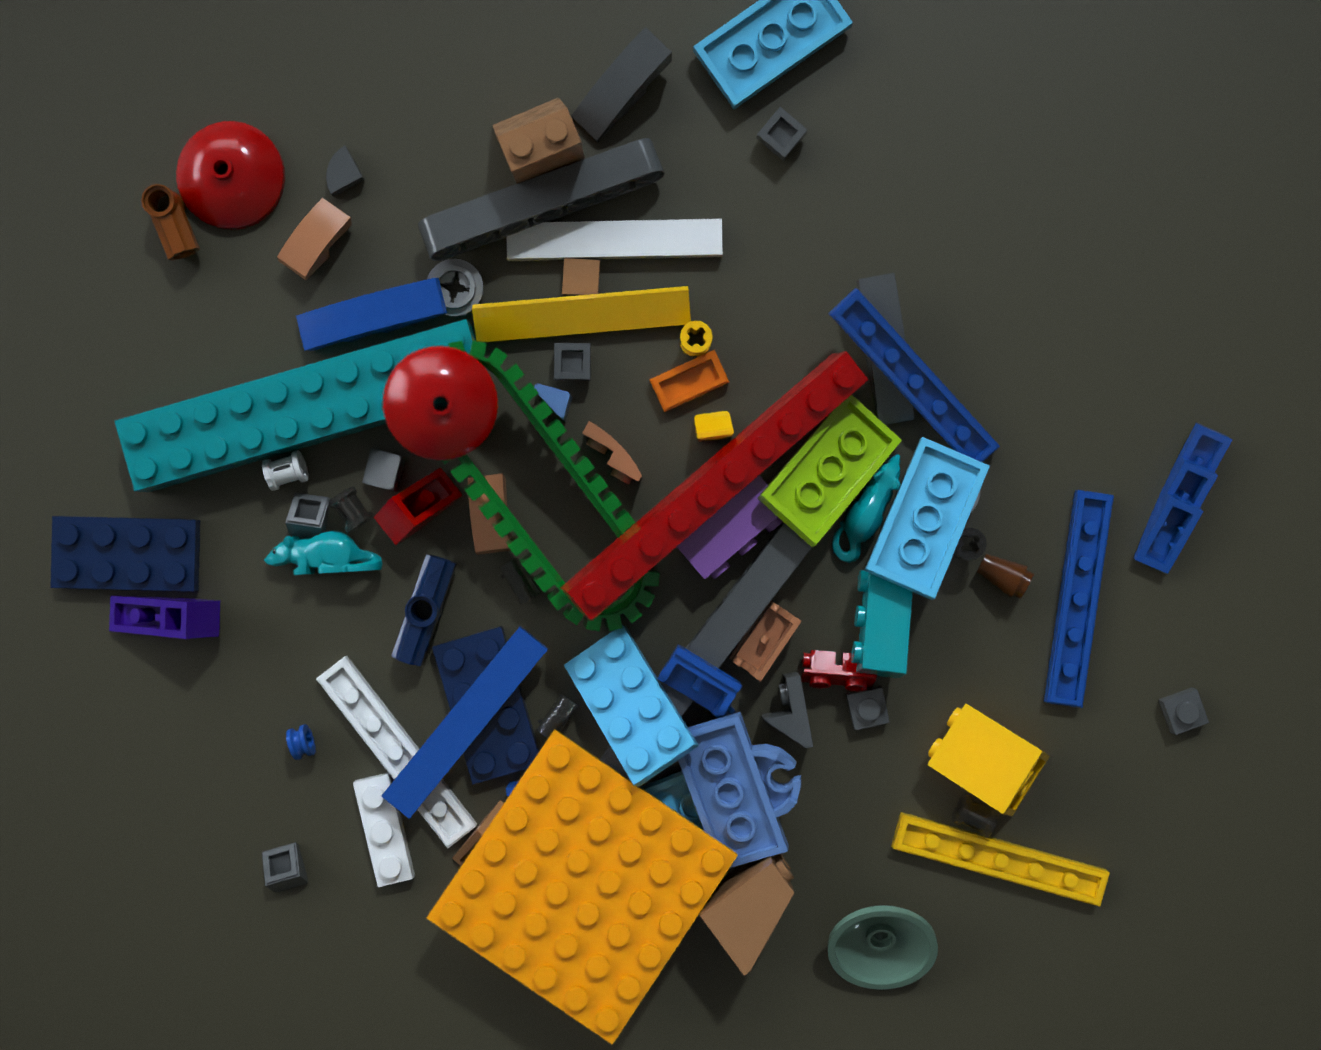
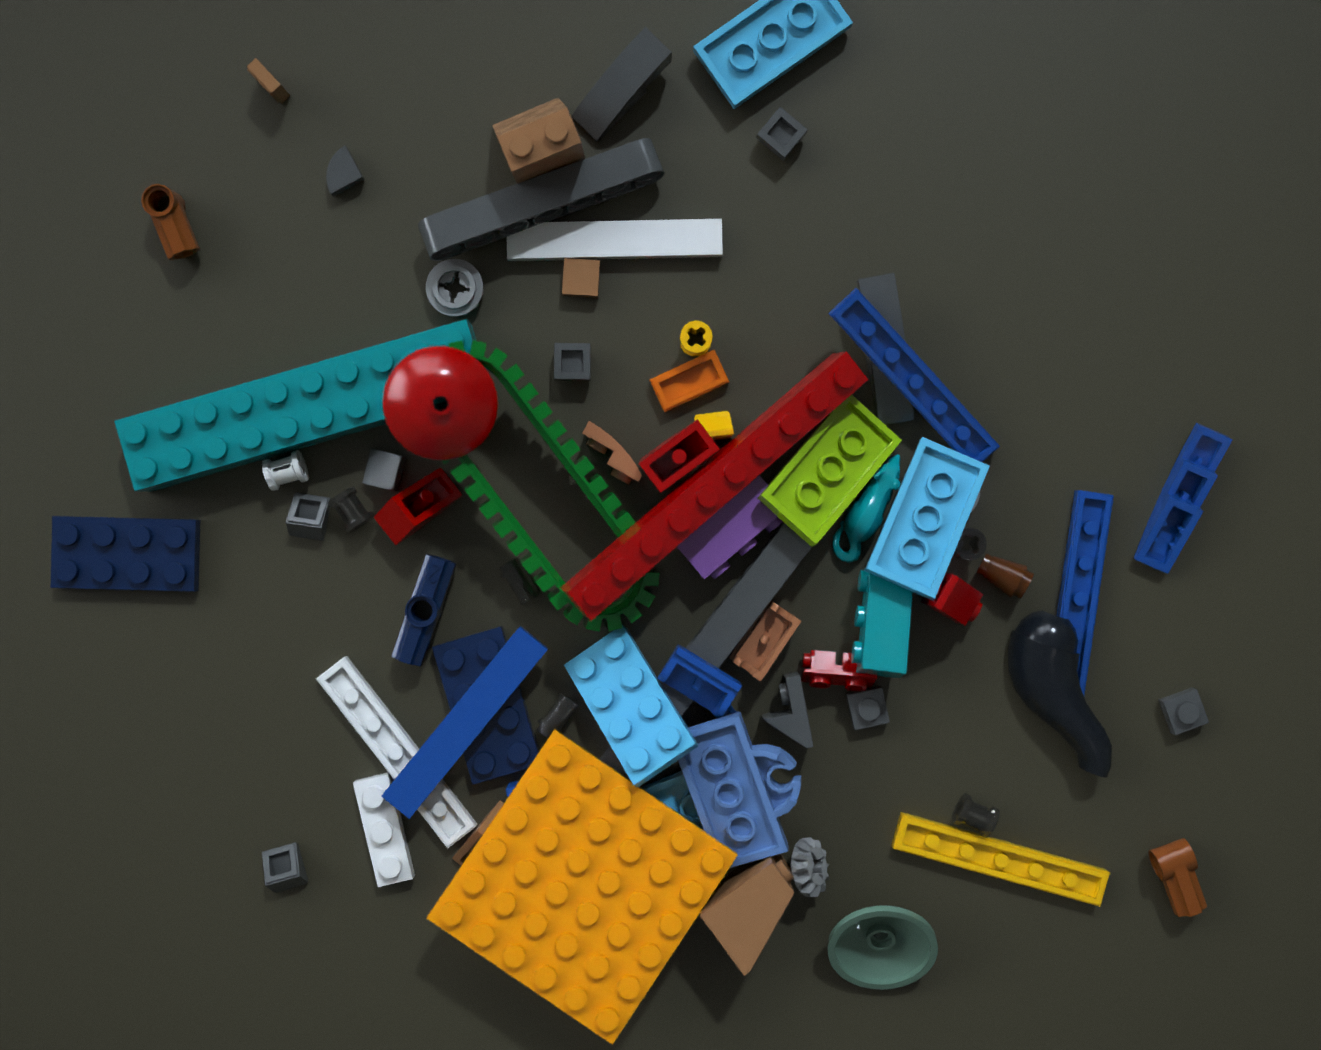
(165, 616): dark purple slope -> none
(248, 187): red dish -> none
(267, 80): none -> medium nougat tile
(300, 742): blue bush -> none
(312, 238): nougat slope -> none
(328, 551): teal animal -> none
(371, 314): blue slope -> none
(484, 535): nougat slope -> none
(556, 399): medium blue slope -> none
(581, 314): yellow tile -> none
(678, 455): none -> red slope
(809, 867): none -> light grey gear
(956, 600): none -> red slope
(987, 759): yellow slope -> none
(1046, 678): none -> black animal
(1176, 867): none -> dark orange piece

